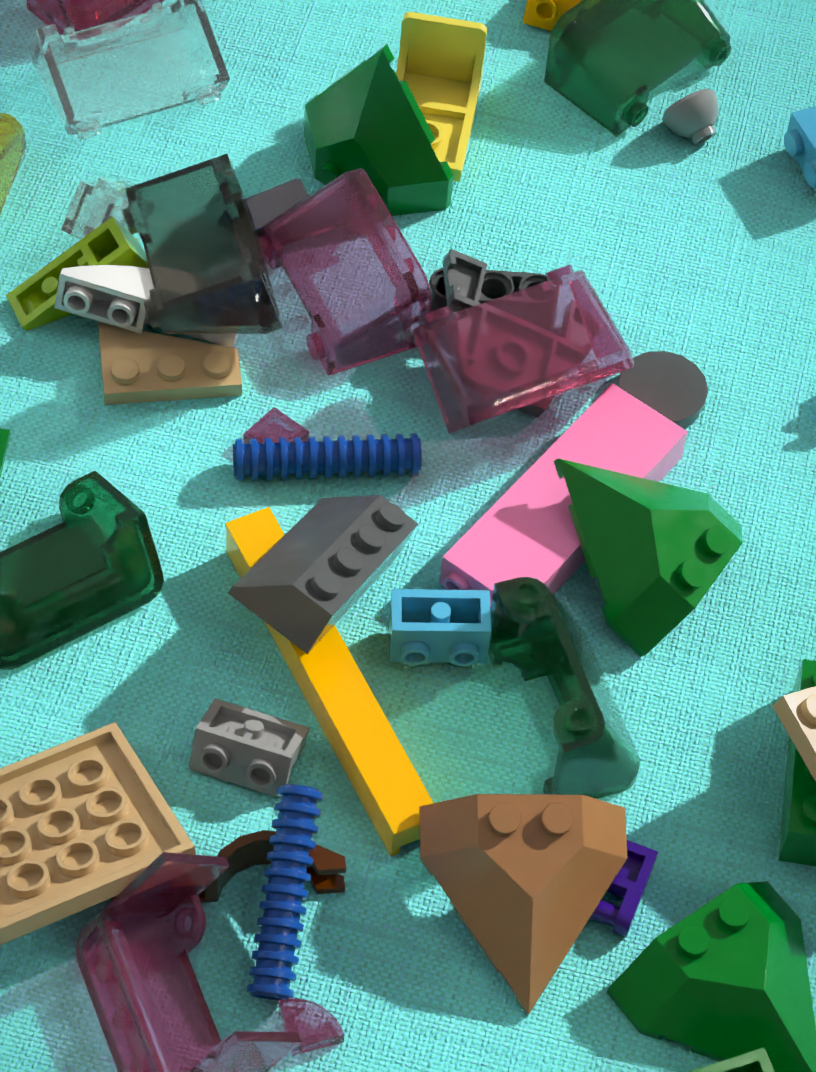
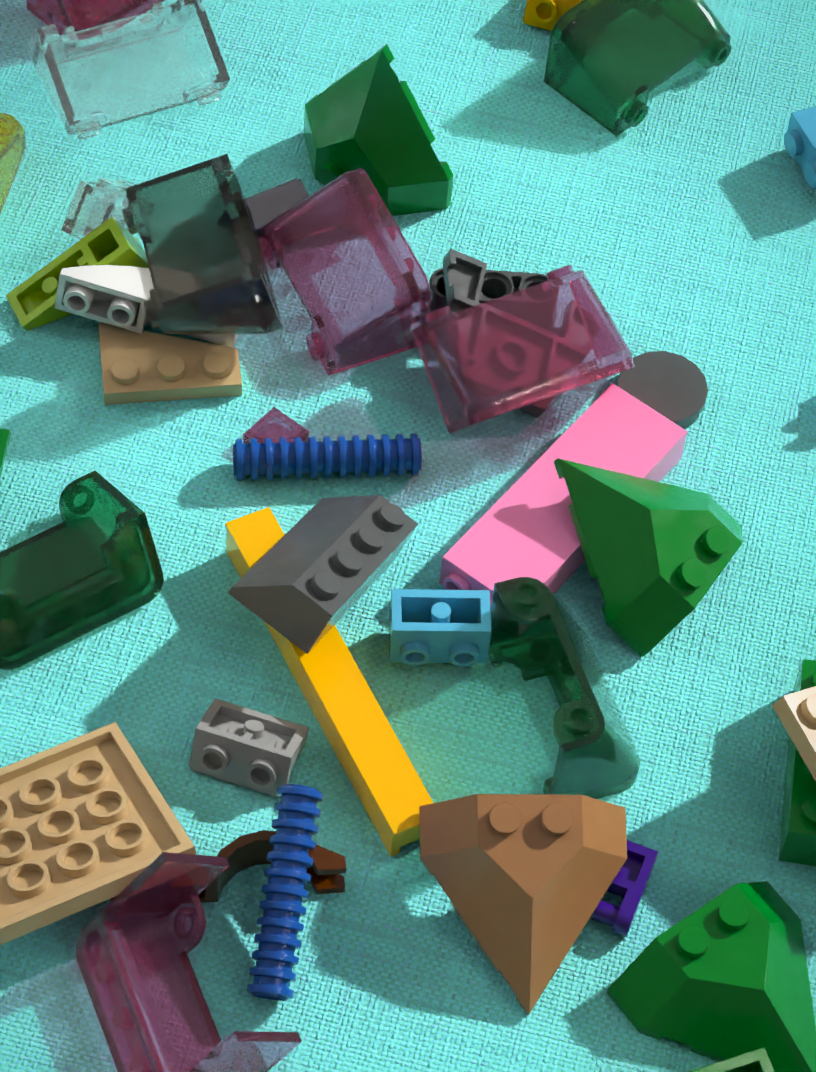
(312, 1022): clear pink tile -> none
(444, 72): light yellow bracket -> none
(694, 116): light grey brick -> none

